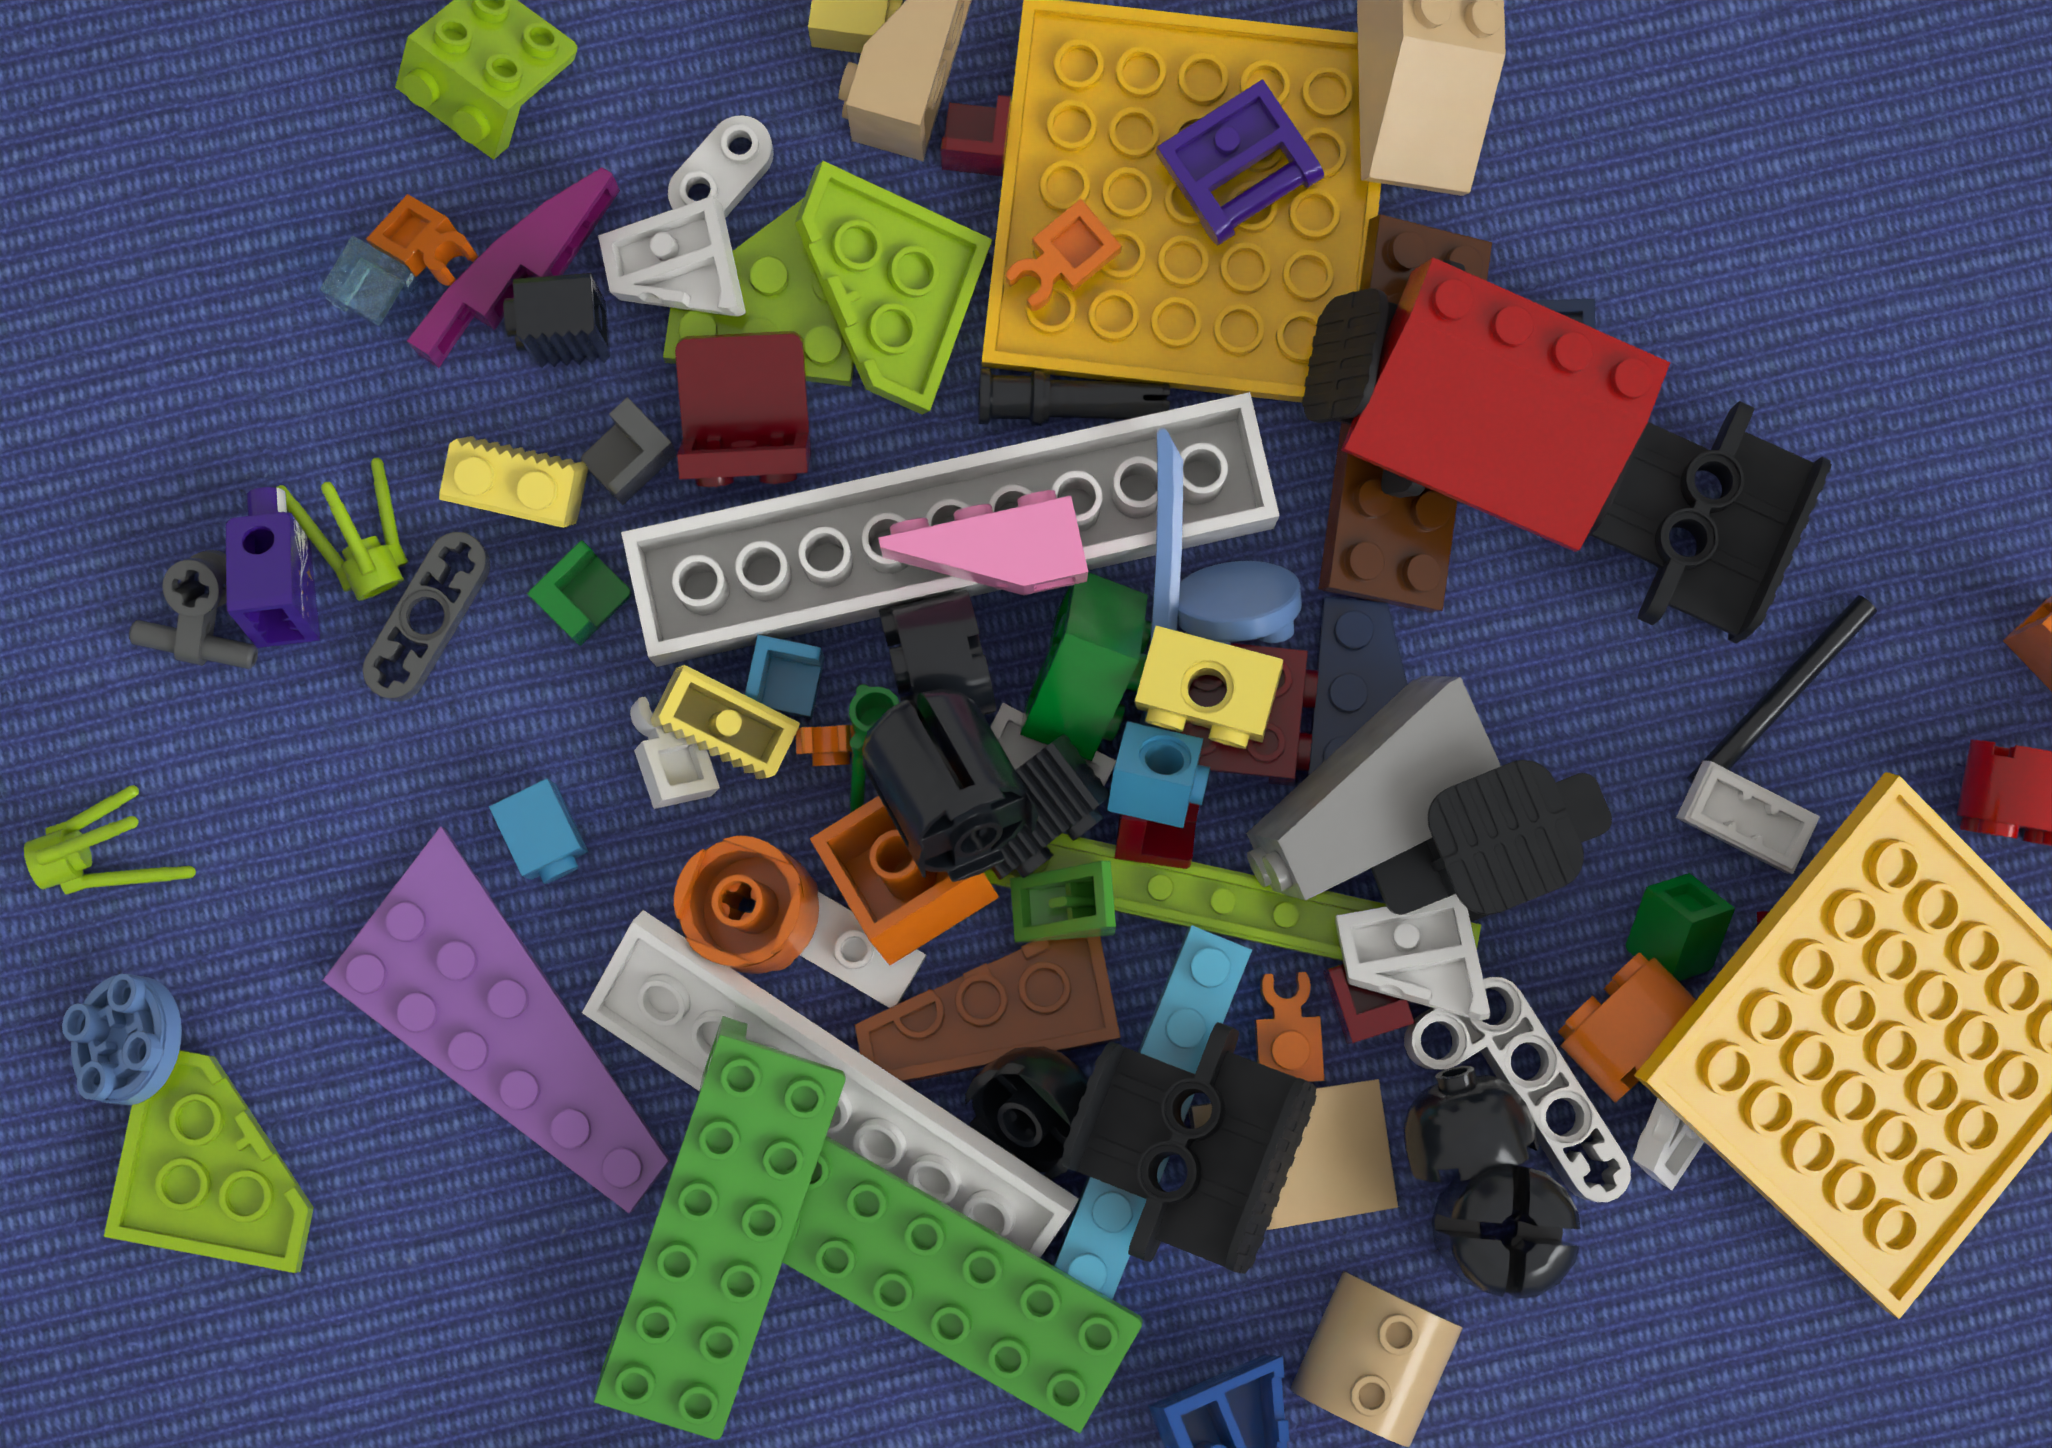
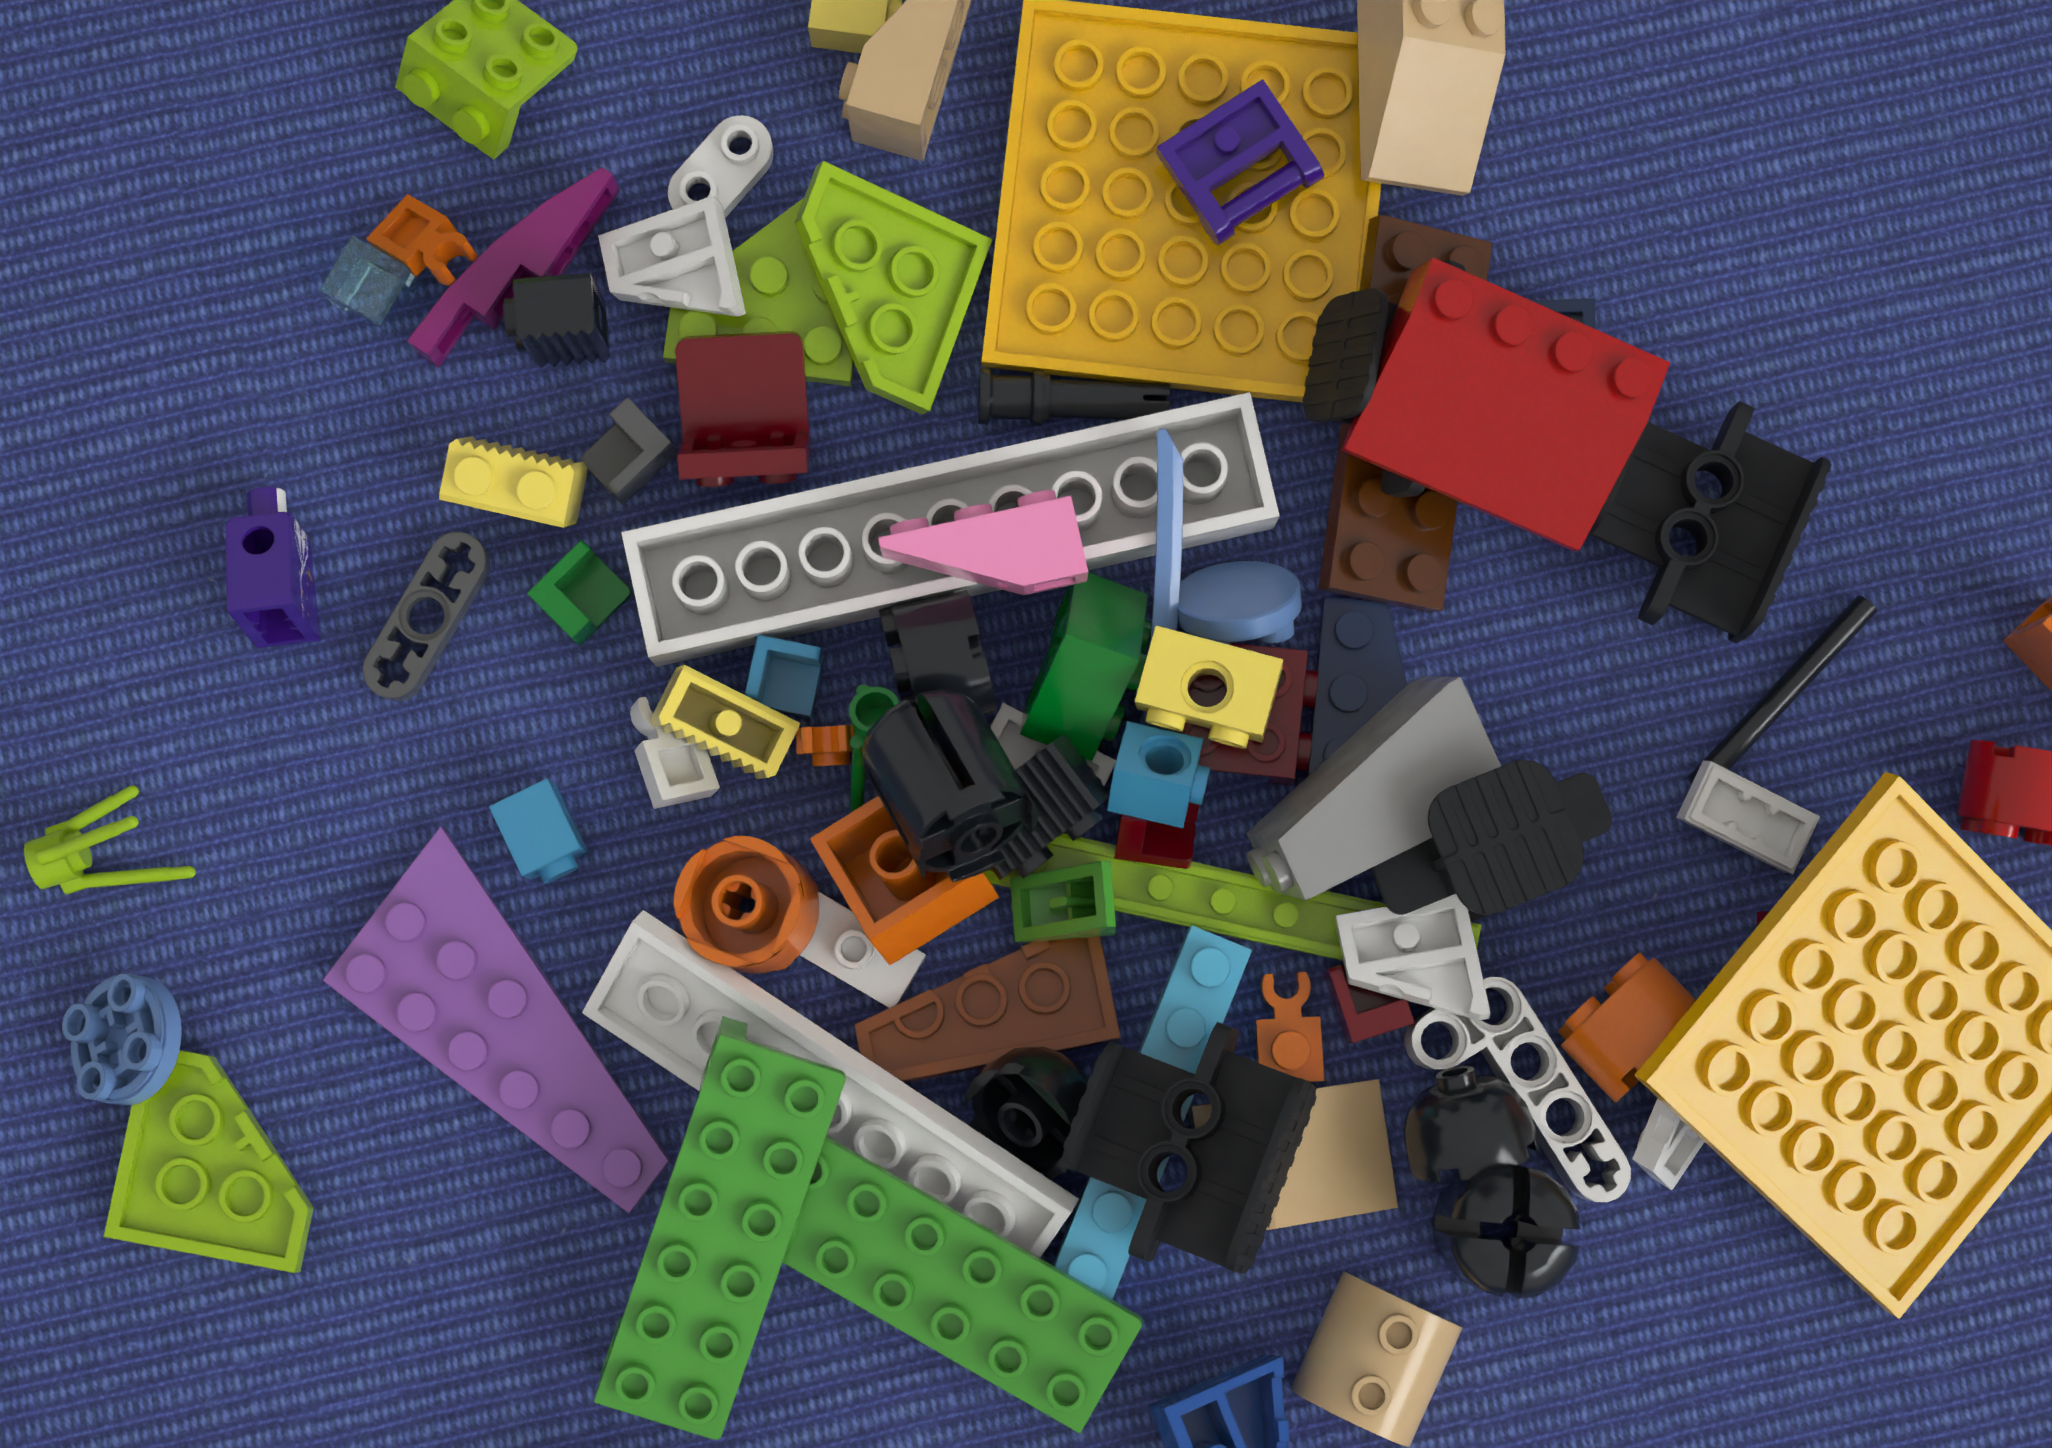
(197, 611): dark grey piece -> none
(368, 564): lime plant -> none
(976, 138): dark red panel -> none
(1069, 250): orange plate -> none
(1680, 926): green panel -> none

